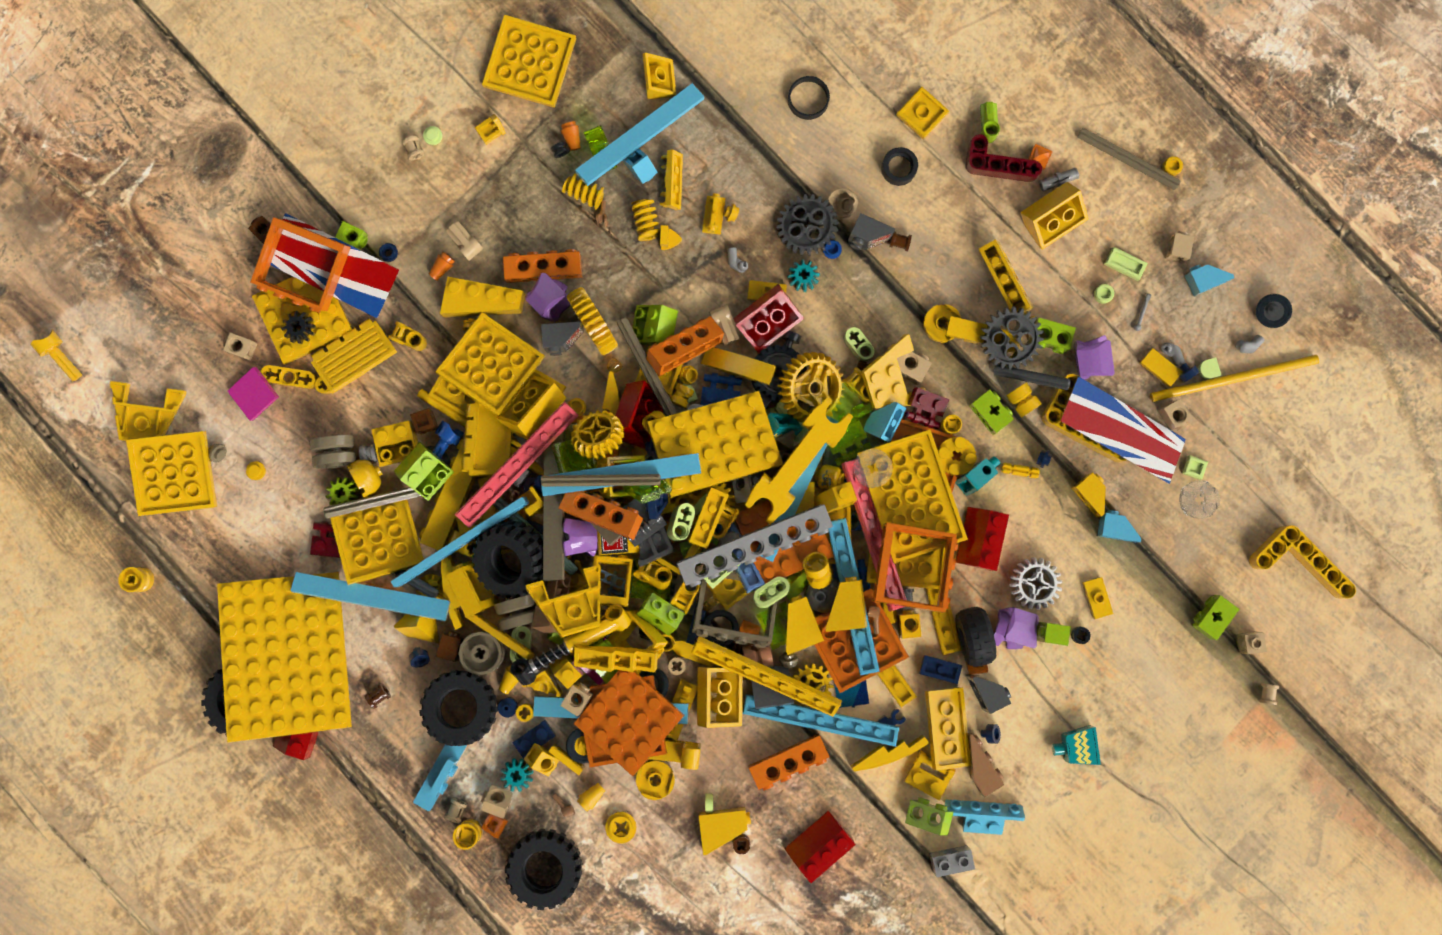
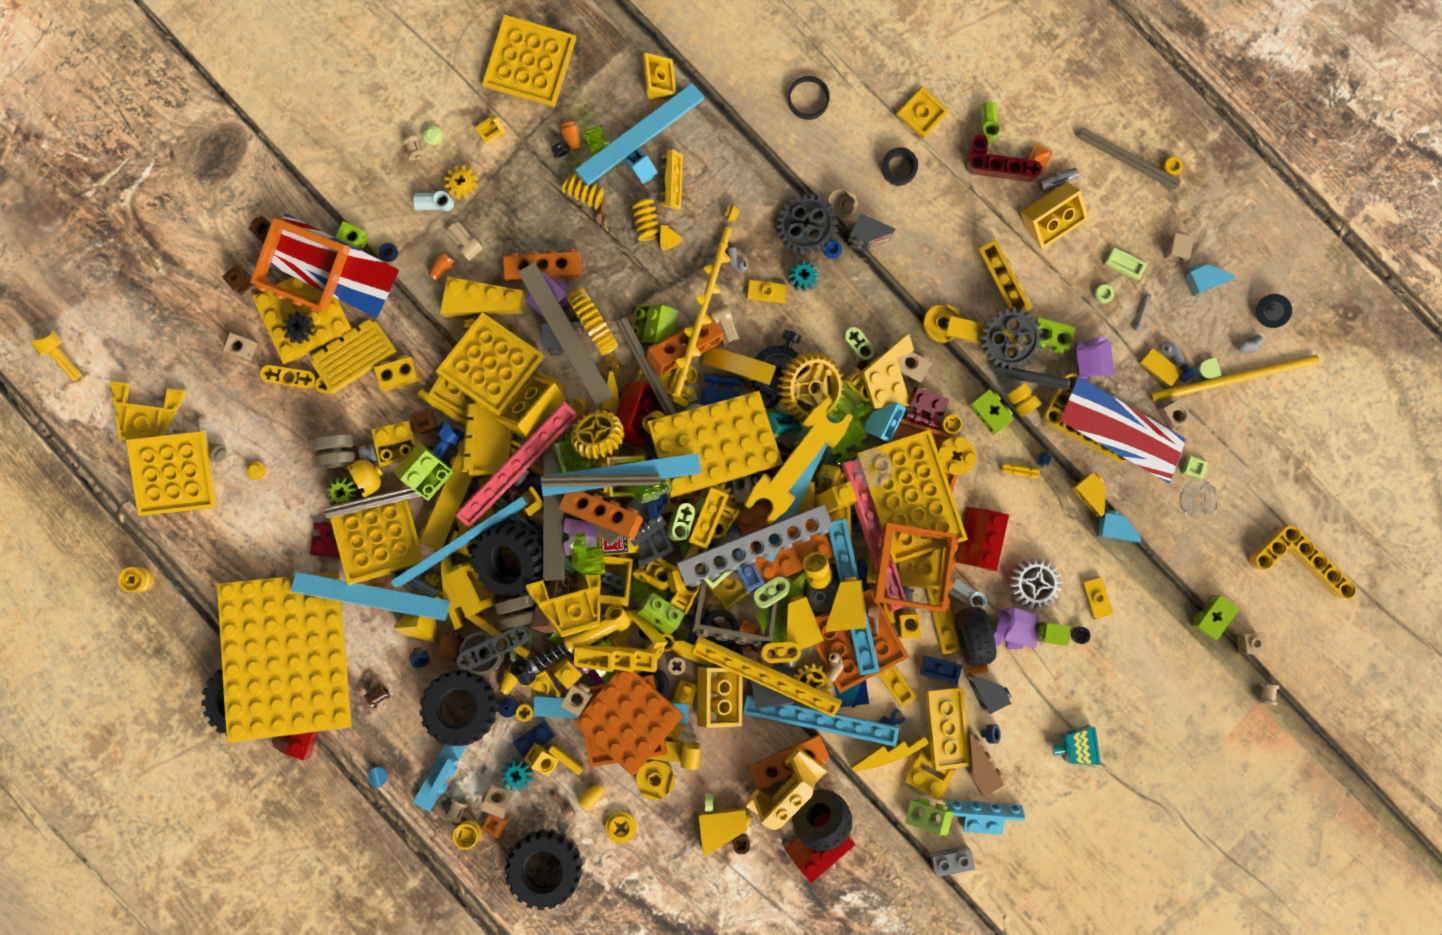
(238, 280): none -> reddish brown brick
(253, 393): dark pink tile -> none
(377, 776): none -> dark azure plate
(397, 379): none -> yellow brick
(405, 335): yellow piece -> none
(431, 201): none -> light aqua piece
(458, 176): none -> yellow gear
(494, 651): none -> dark grey beam
(565, 334): none -> dark tan tile
(576, 746): black wheel -> none
(587, 560): none -> clear neon green brick
(675, 581): none -> yellow tile
(702, 318): none -> yellow plant
(713, 214): yellow hinge -> none
(768, 318): red slope -> none
(781, 653): none -> yellow plate
(792, 796): none -> yellow windscreen
(834, 831): none -> black tyre
(836, 664): none -> tan arm
(900, 241): reddish brown bush -> none
(965, 594): none -> light aqua piece
(978, 475): teal torso -> none

